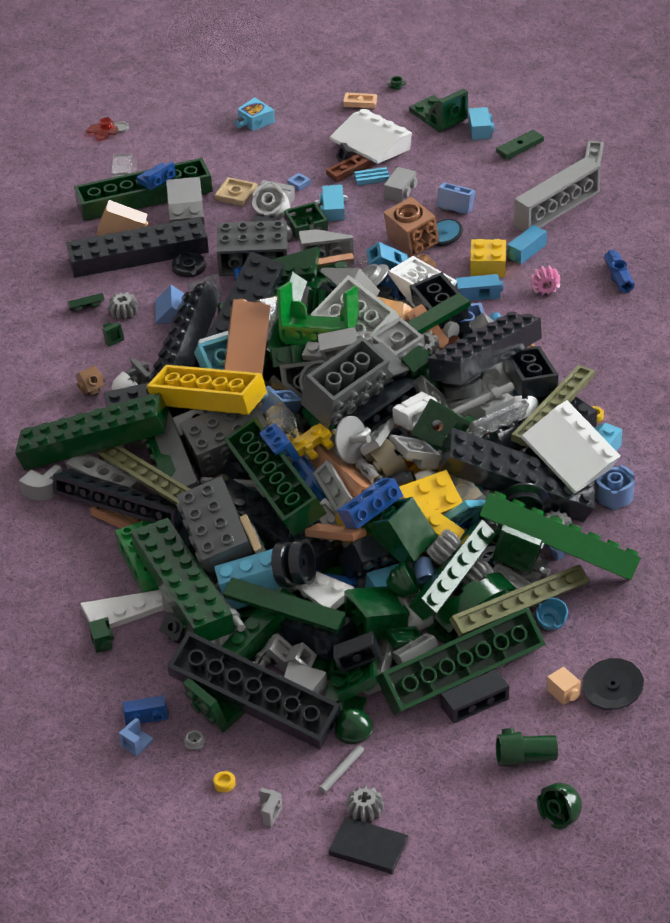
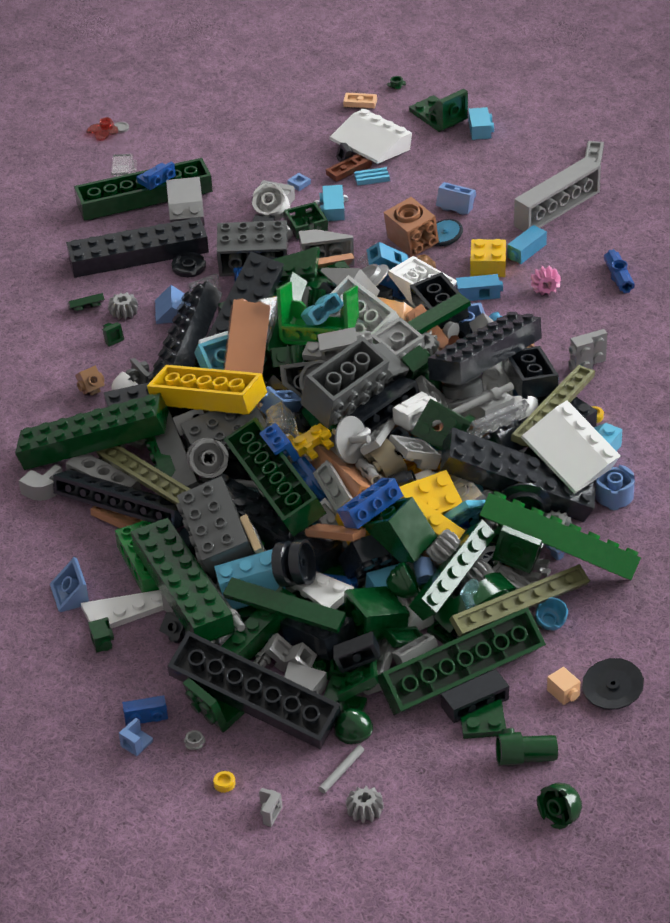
(69, 587): none -> medium blue slope
(120, 218): light nougat slope -> none
(218, 457): none -> light grey brick
(235, 191): tan tile -> none
(254, 115): medium azure torso -> none
(322, 309): none -> medium azure brick
(368, 845): black tile -> none
(400, 184): light grey brick -> none
(468, 592): none -> clear light blue arm
(484, 721): none -> dark green wing
(520, 144): dark green tile -> none
(588, 349): none -> light grey plate

